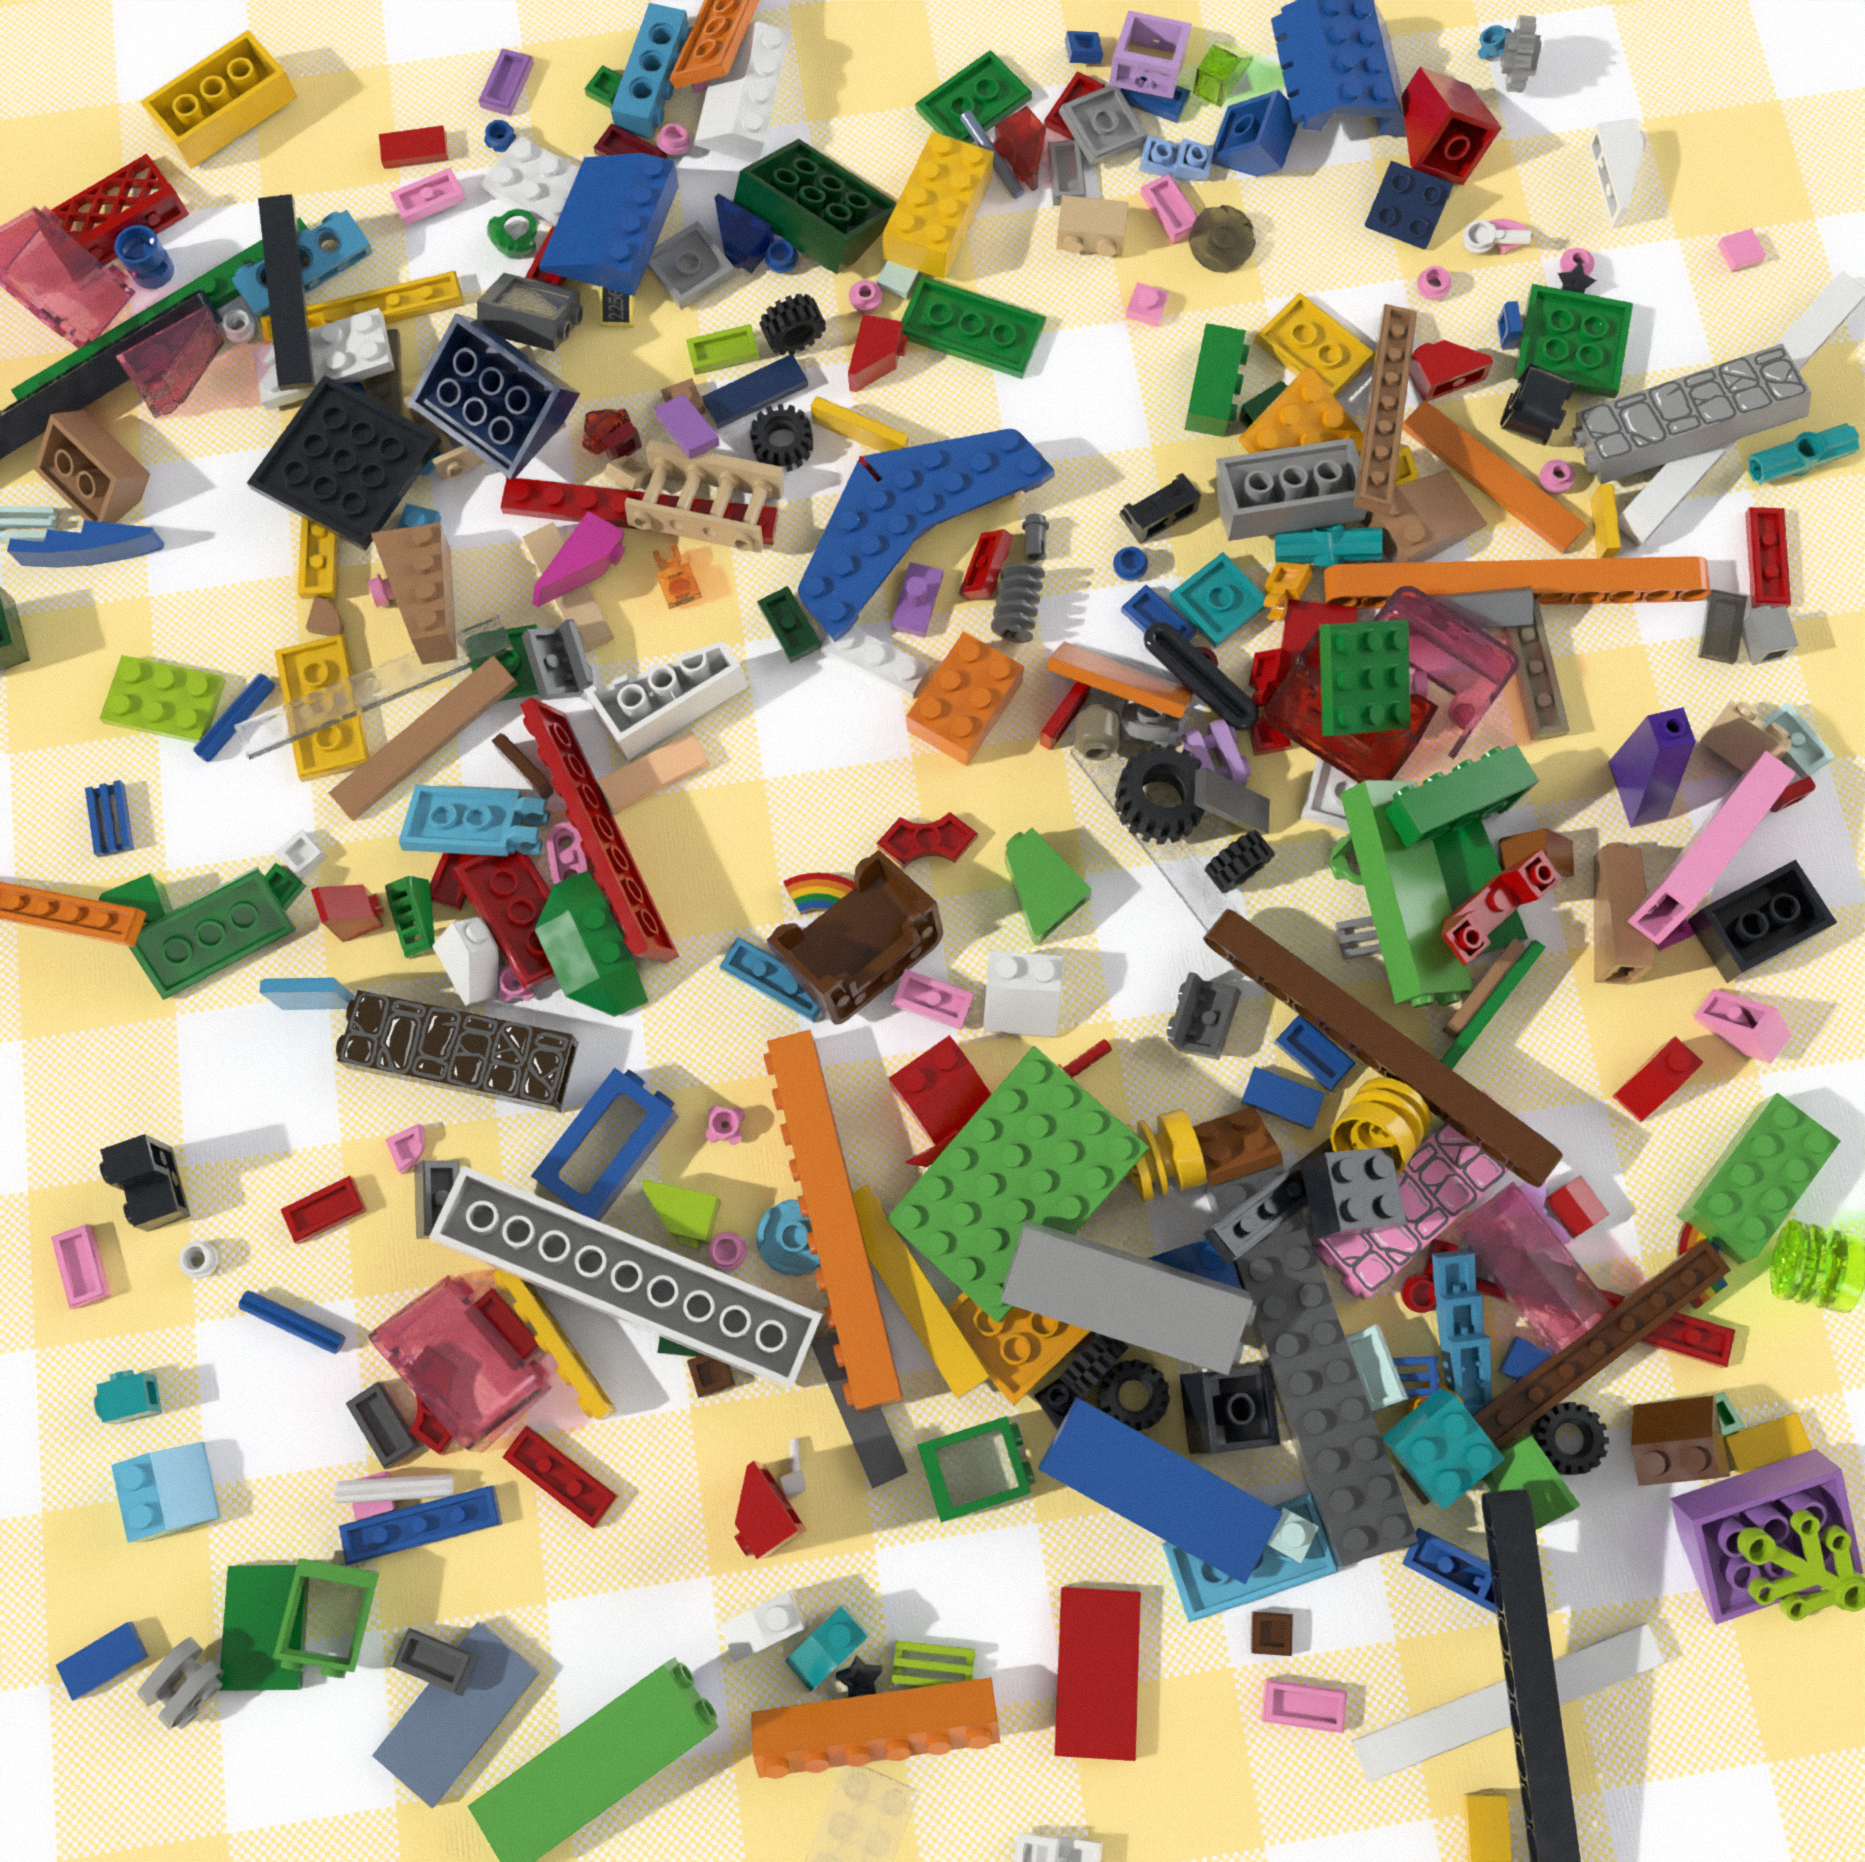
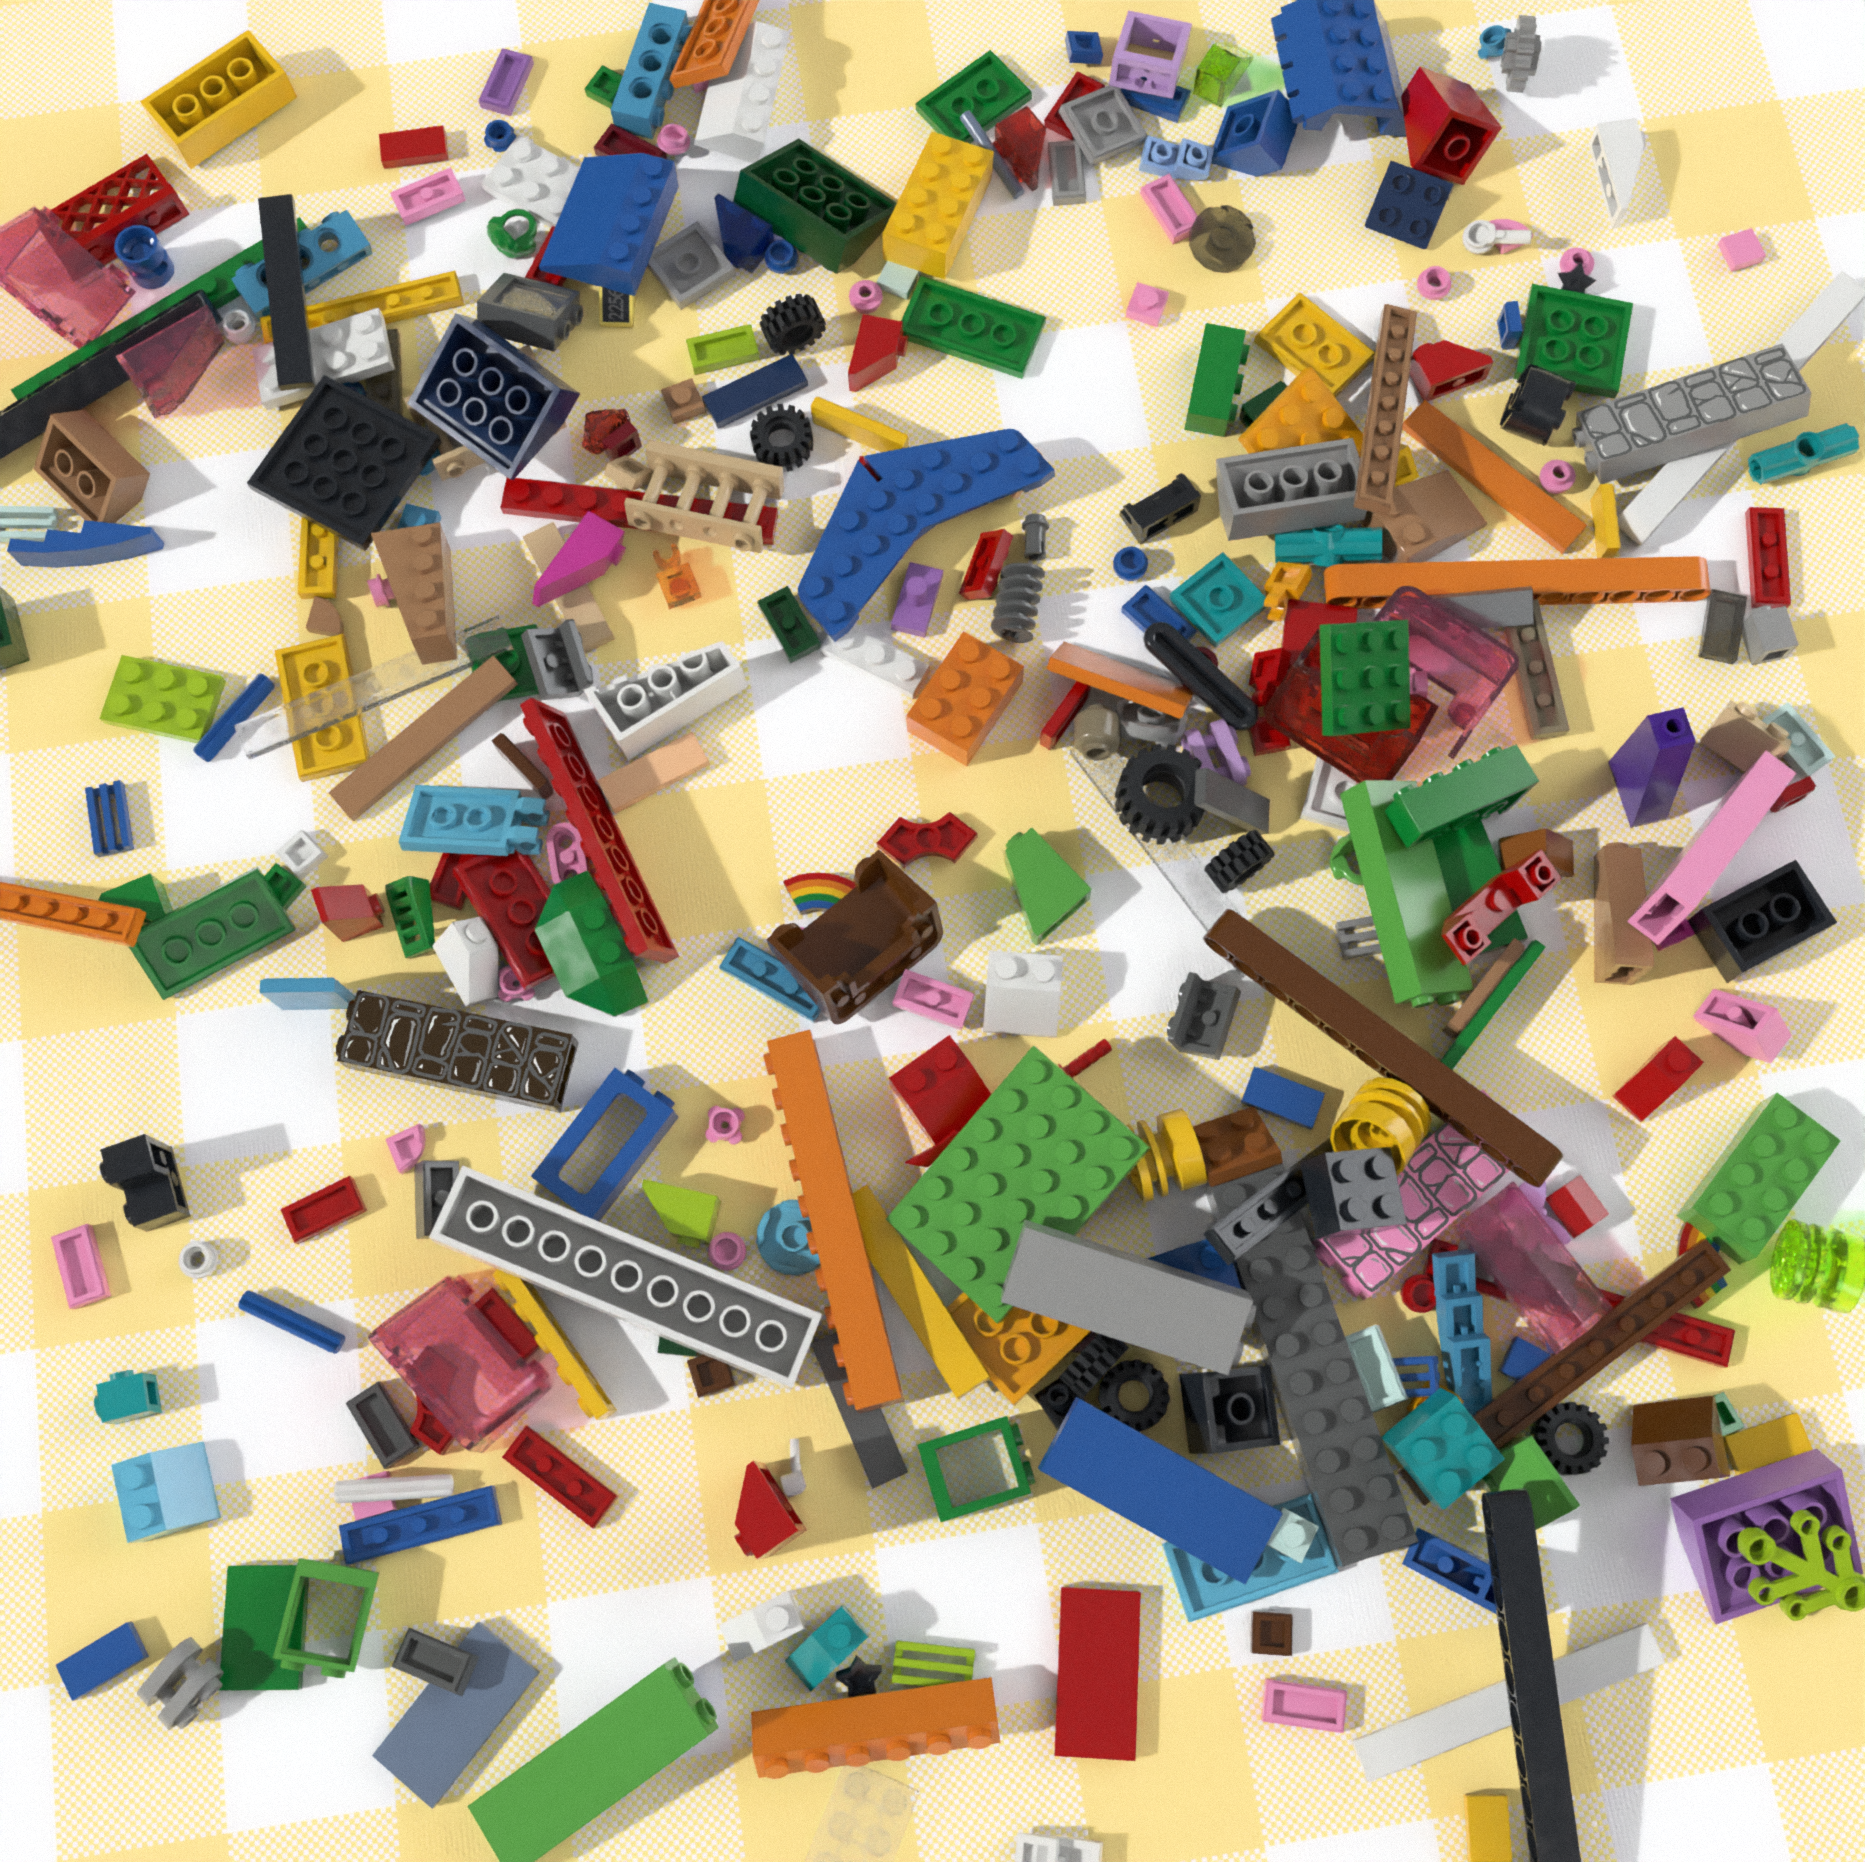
(686, 426): medium lavender tile -> none
(1092, 225): tan brick -> none
(1314, 1052): blue tile -> none

